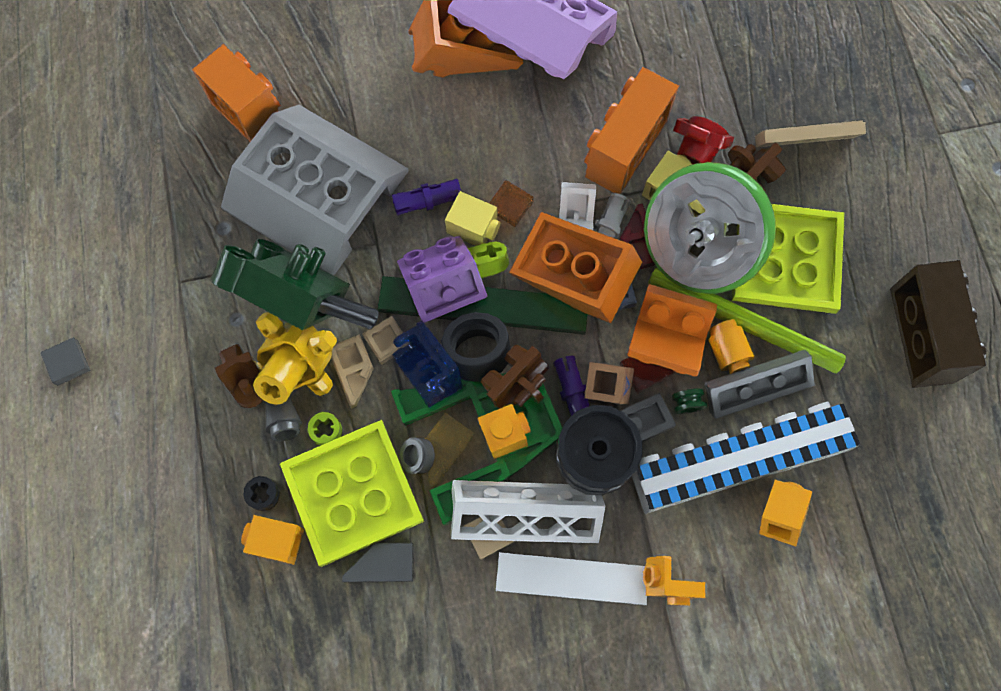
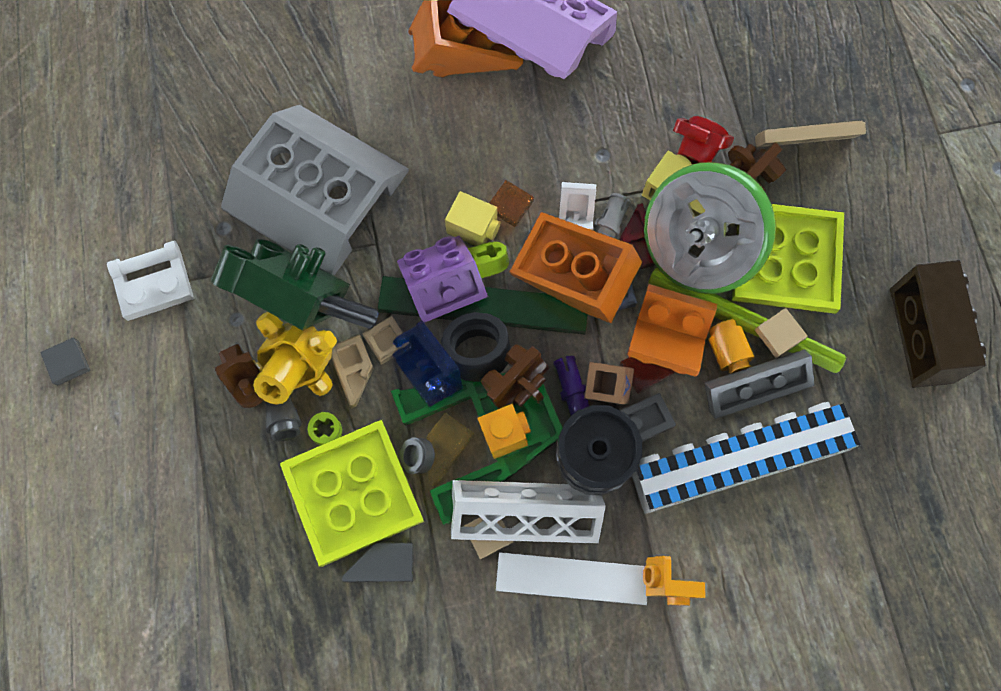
(154, 290): none -> white plate
(236, 90): orange brick -> none
(272, 539): light orange brick -> none
(273, 491): black bush -> none
(426, 196): dark purple pin -> none
(629, 130): orange brick -> none
(689, 401): dark green bush -> none
(781, 333): none -> tan tile
(785, 512): light orange brick -> none

